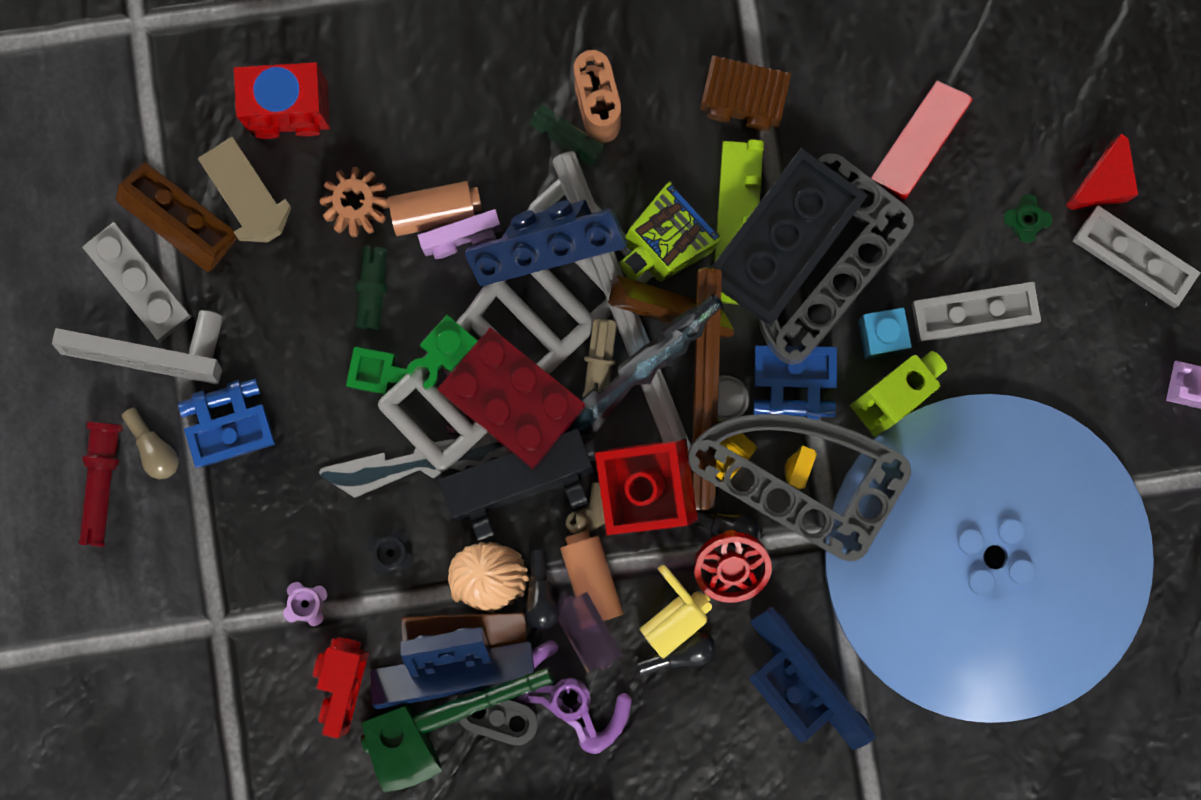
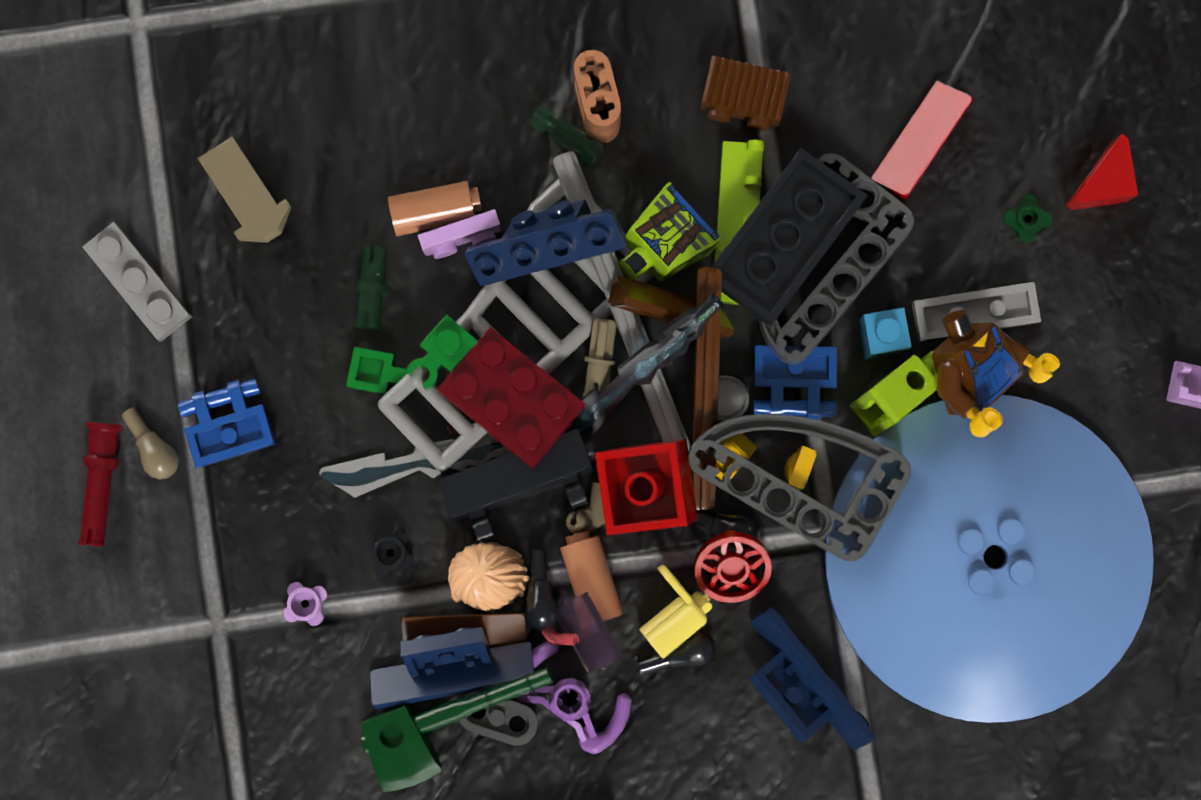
(175, 216): reddish brown slope -> none
(195, 366): light grey piece -> none
(282, 99): red brick -> none
(341, 673): red plate -> none
(347, 215): nougat gear -> none
(553, 635): none -> coral leg
(979, 366): none -> torso
(1136, 256): light grey plate -> none

